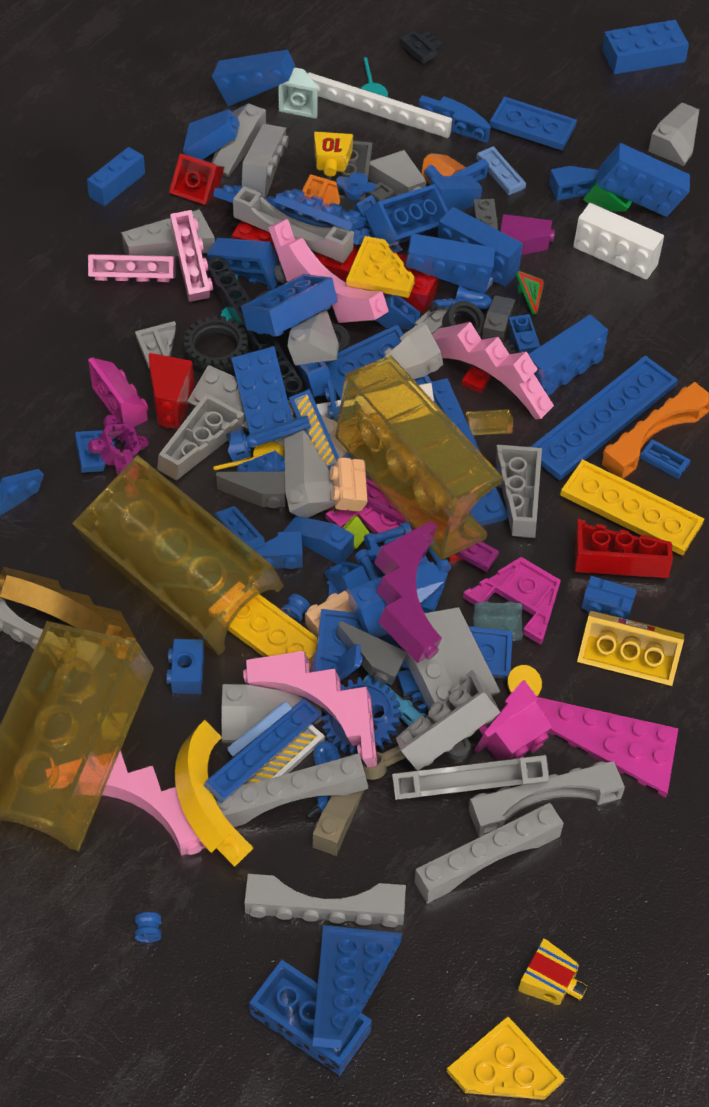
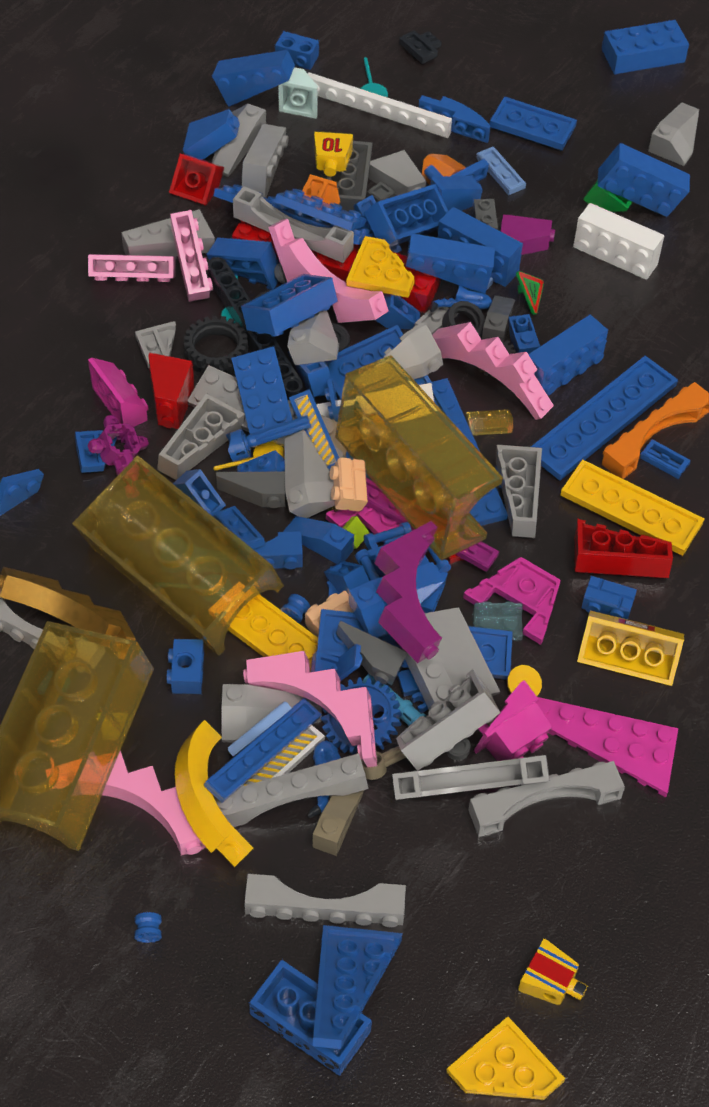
(116, 176): blue brick -> none
(200, 490): none -> blue slope
(302, 50): none -> blue brick
(355, 185): blue plate -> none
(456, 866): light grey arch -> none
(476, 379): red tile -> none
(571, 181): blue slope -> none

